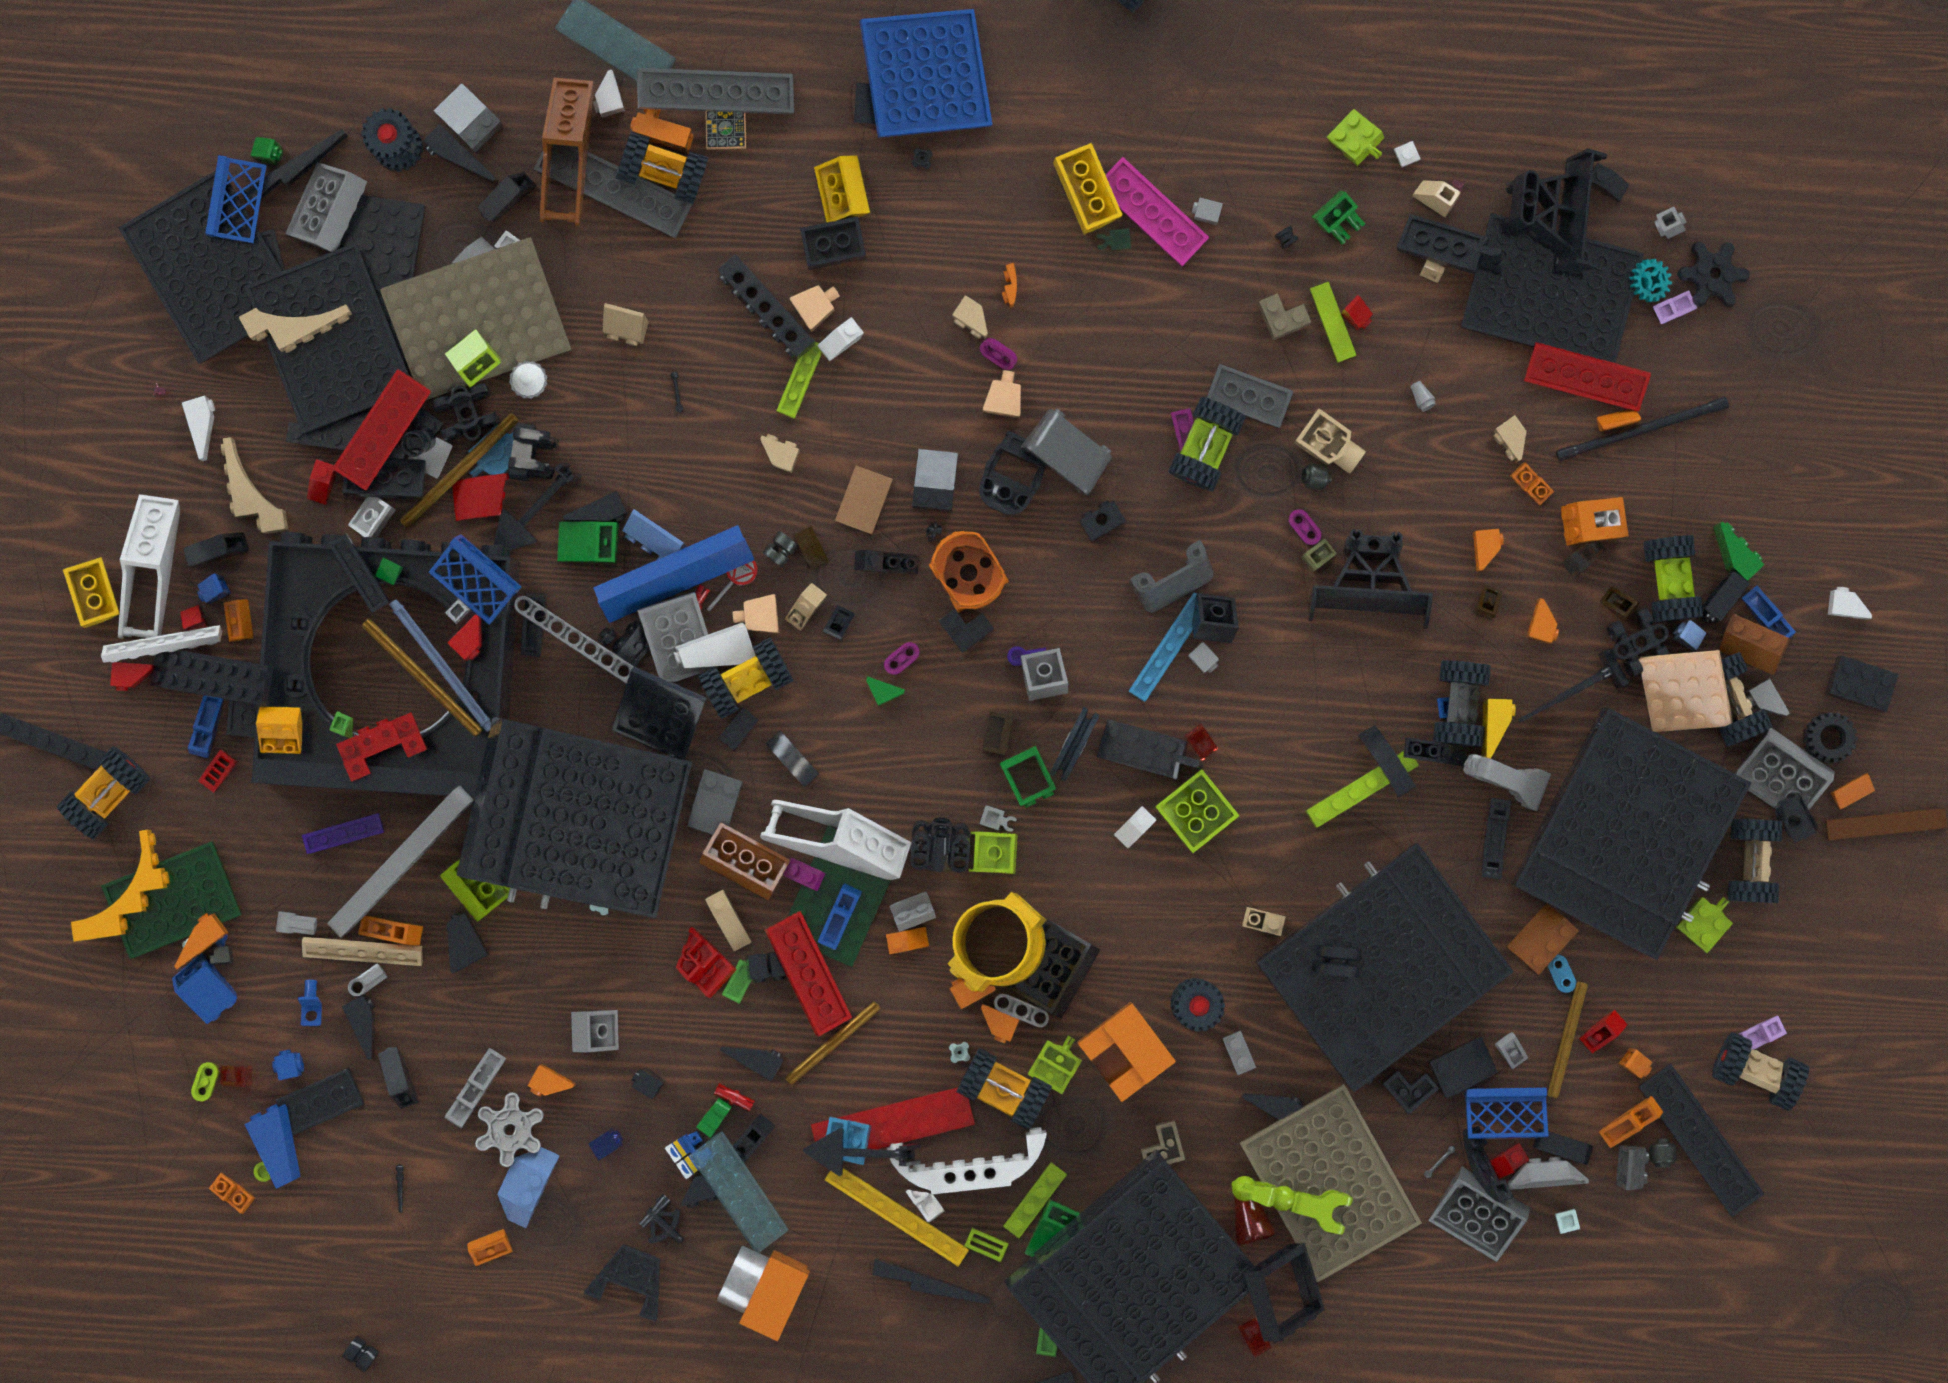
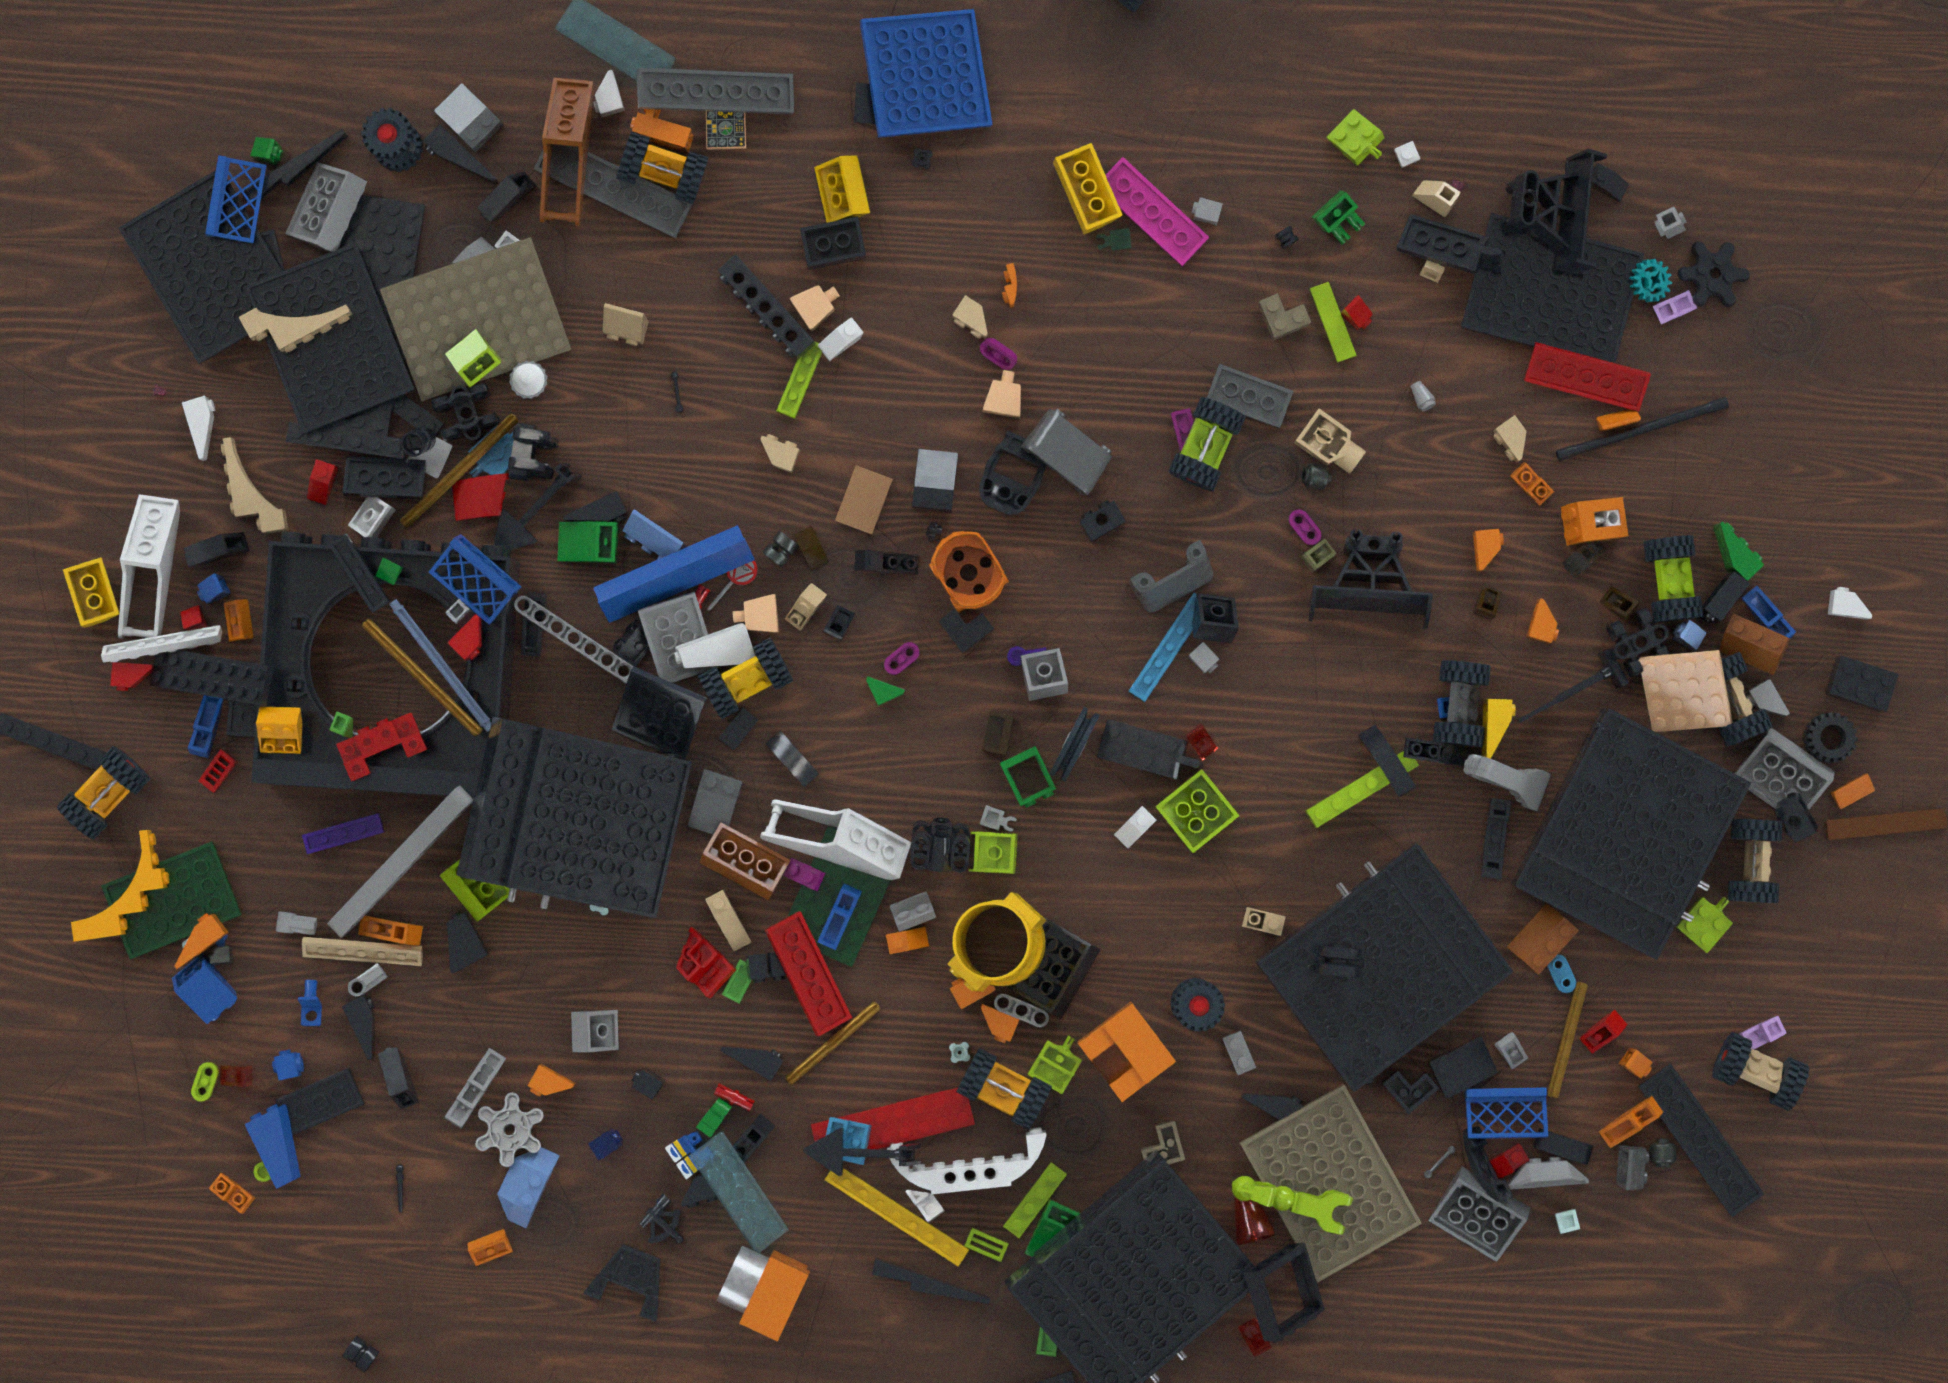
(381, 429): red plate -> none
(606, 635): black plate -> none

